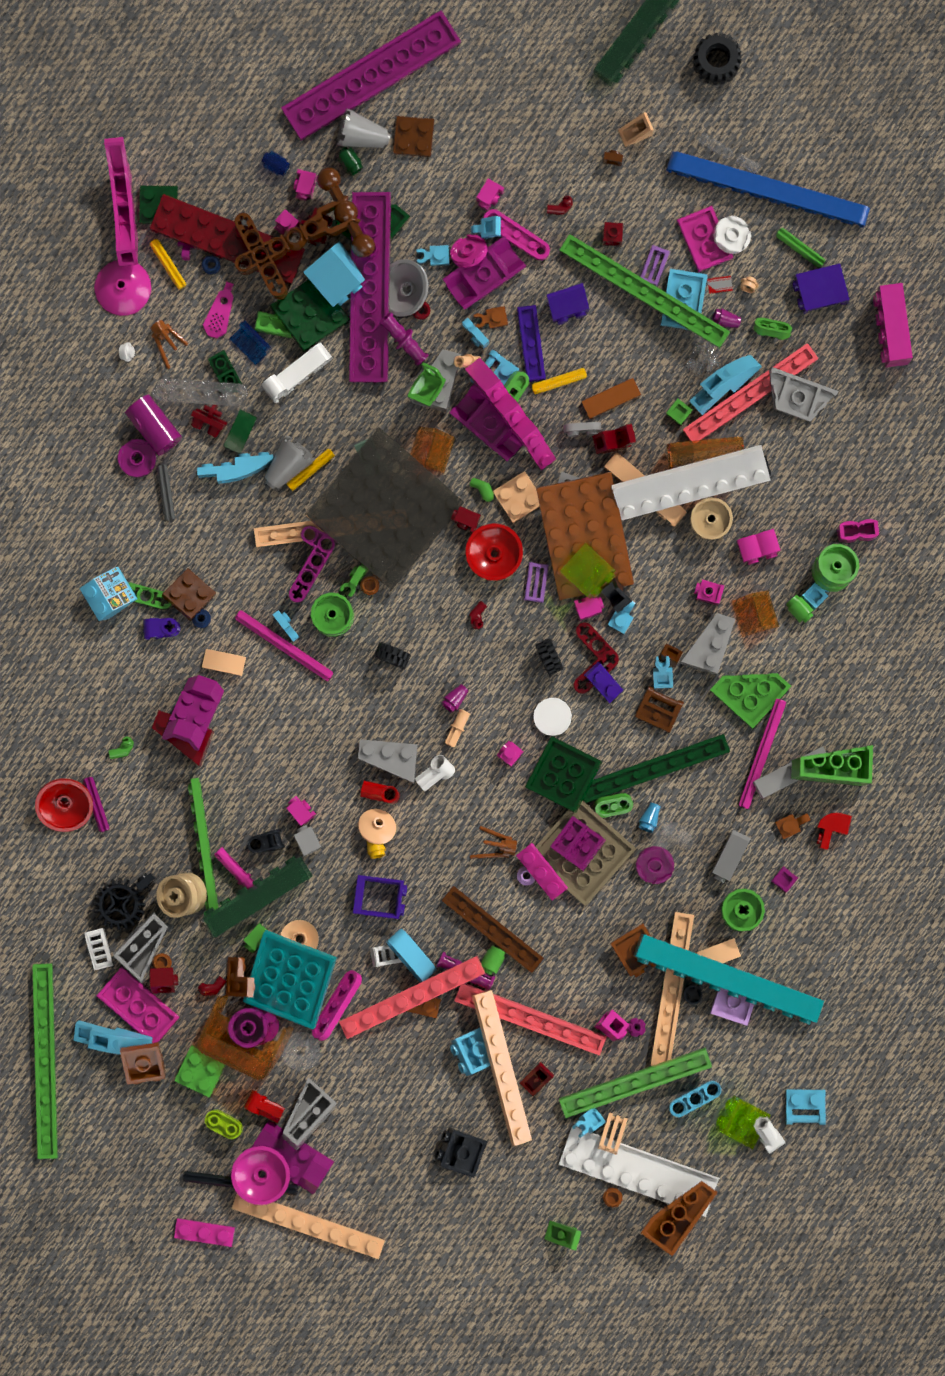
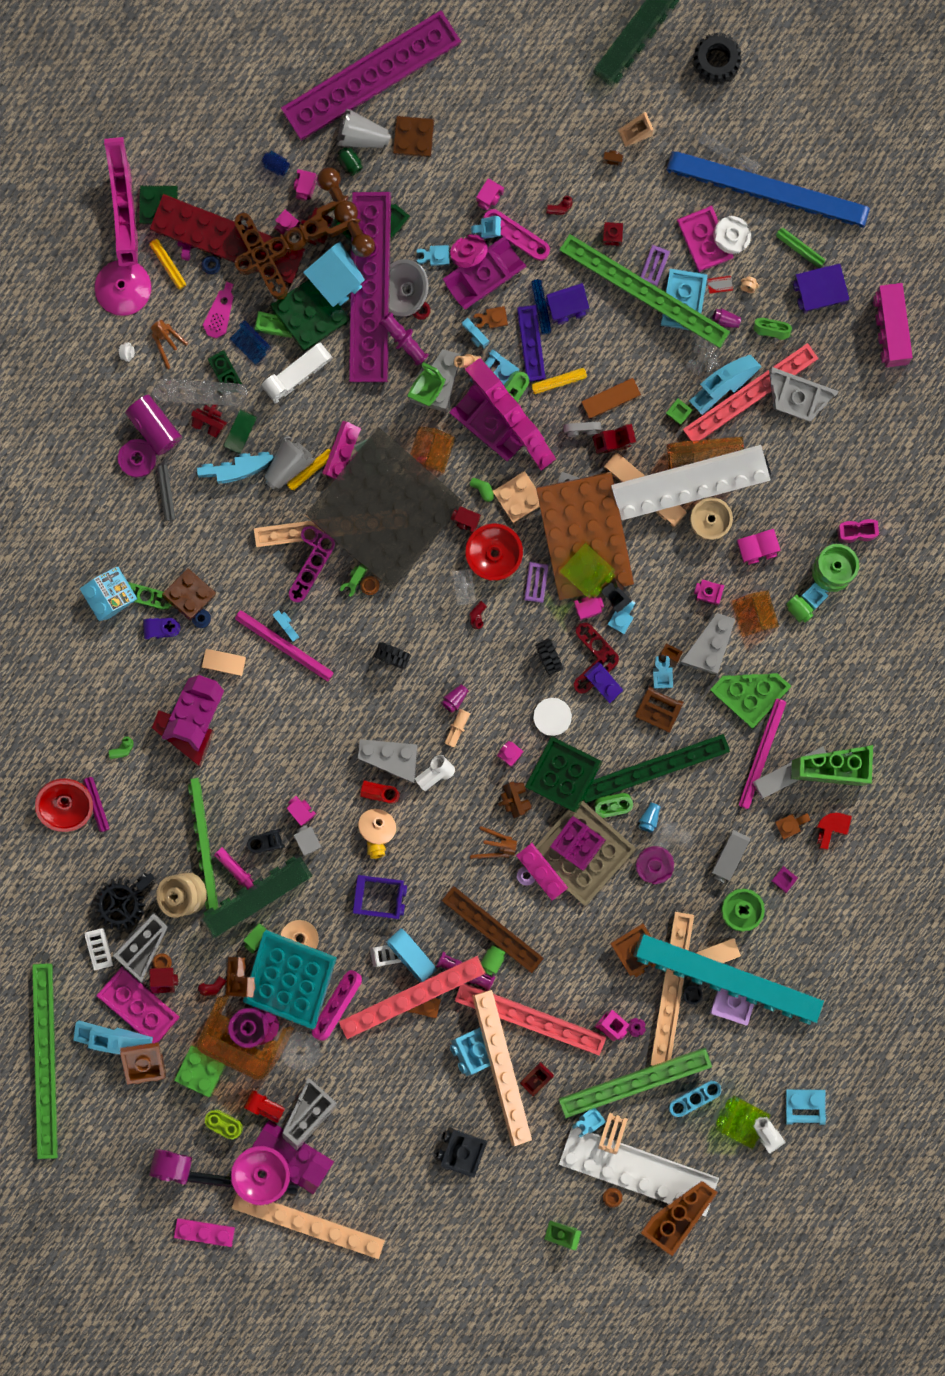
(170, 1166): none -> magenta brick
(332, 626): bright green wheel -> none
(341, 449): none -> dark pink plate
(464, 587): none -> clear hips
(511, 799): none -> reddish brown hips
(541, 306): none -> clear blue axle

